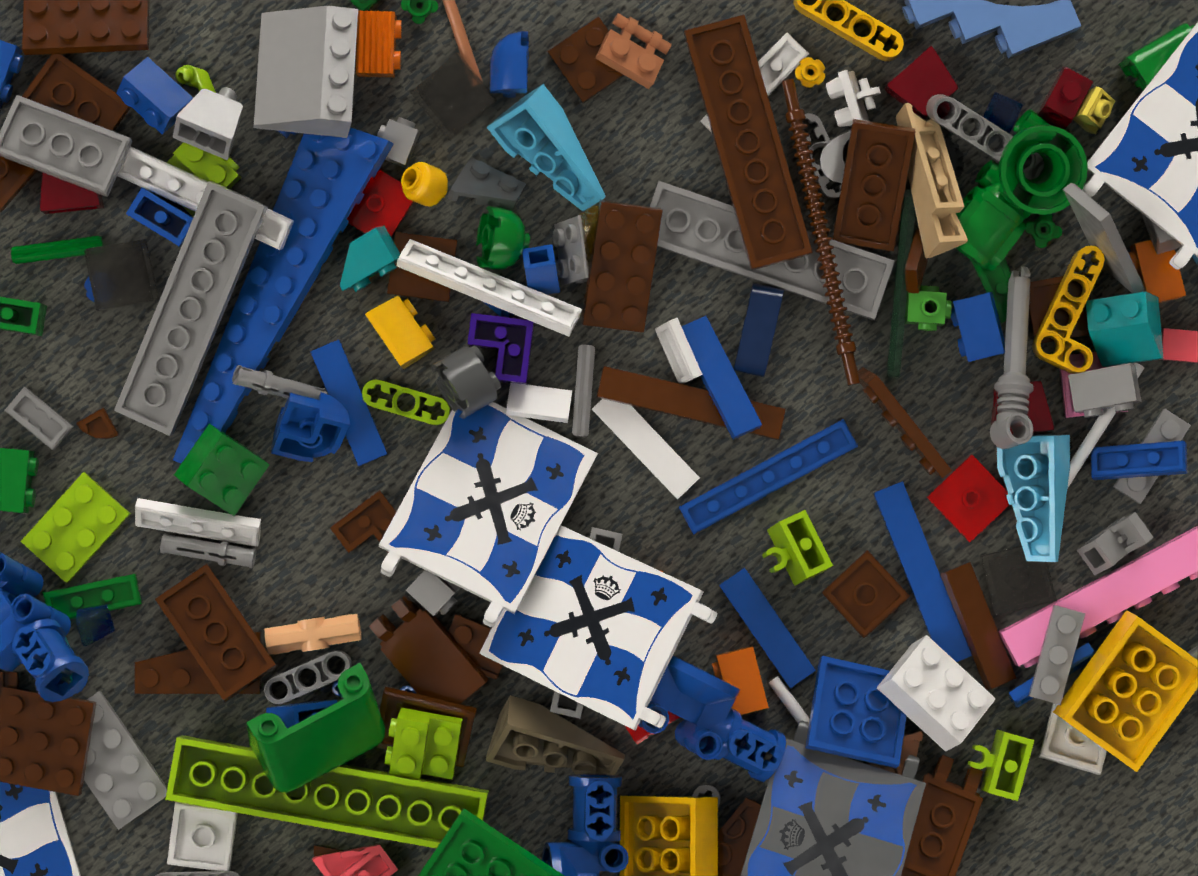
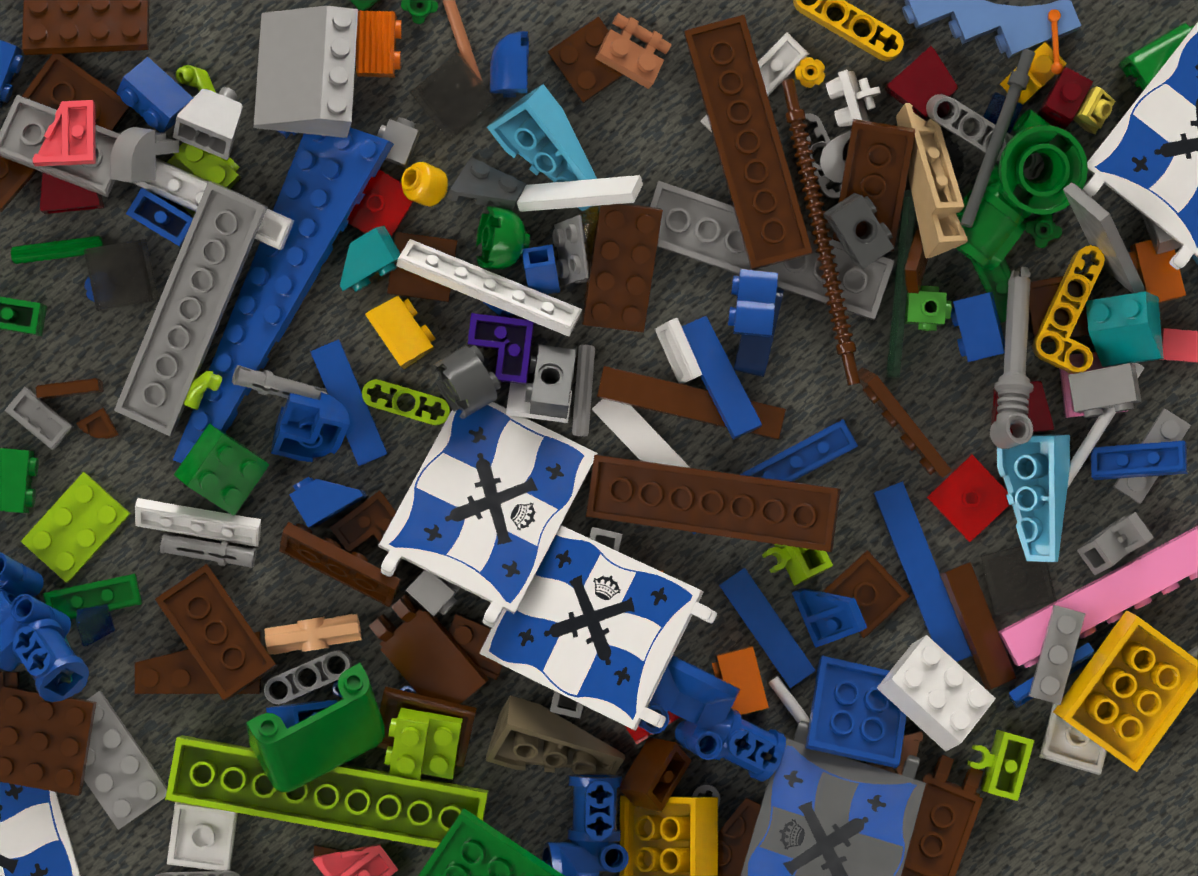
(69, 388): none -> reddish brown tile
(70, 136): none -> coral wing
(135, 154): none -> light grey brick
(199, 386): none -> lime arm
(322, 500): none -> blue slope
(338, 564): none -> reddish brown plate
(554, 398): none -> brick
(580, 193): none -> white tile
(655, 774): none -> reddish brown brick
(713, 503): none -> reddish brown plate
(754, 303): none -> blue brick
(828, 615): none -> blue wing
(845, 218): none -> dark grey brick
(1018, 82): none -> dark grey bar
(1039, 72): none -> yellow slope
(1053, 16): none -> orange hinge

